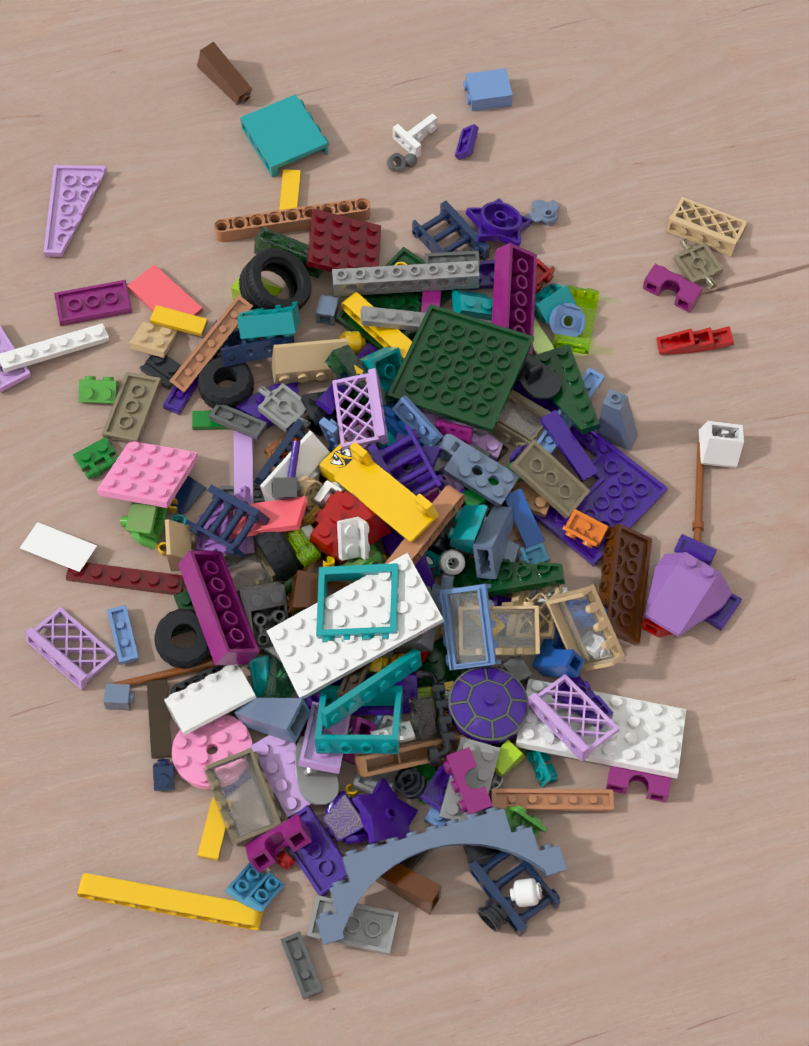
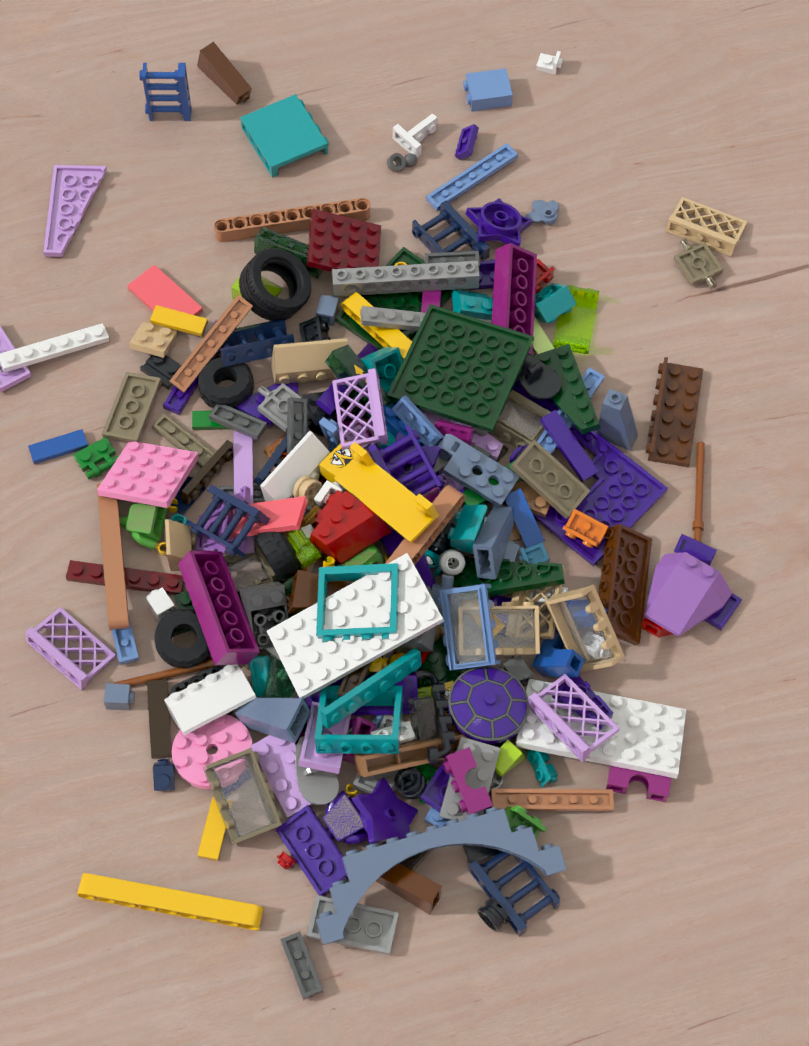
(58, 446): none -> blue tile
(58, 547): white sticker -> none
(93, 302): magenta tile -> none
(97, 390): bright green bracket -> none
(113, 563): none -> nougat beam
(159, 603): none -> white brick
(181, 86): none -> blue fence
(182, 438): none -> dark tan tile
(204, 476): none -> dark brown plate
(254, 888): dark azure slope -> none
(263, 850): magenta arch -> none
(269, 322): teal wedge -> none
(285, 487): dark grey brick -> none
(290, 189): yellow tile -> none
(294, 459): dark purple bar -> none
(296, 421): none -> dark grey tile
(314, 330): none -> black bracket
(353, 538): white bracket -> none
(354, 340): yellow head -> none
(472, 176): none -> medium blue plate
(526, 892): white head -> none
(549, 63): none -> white bracket
(557, 317): medium blue tile -> none
(662, 279): magenta arch -> none
(674, 414): none -> reddish brown bracket
(697, 341): red slope -> none
(721, 444): white slope -> none

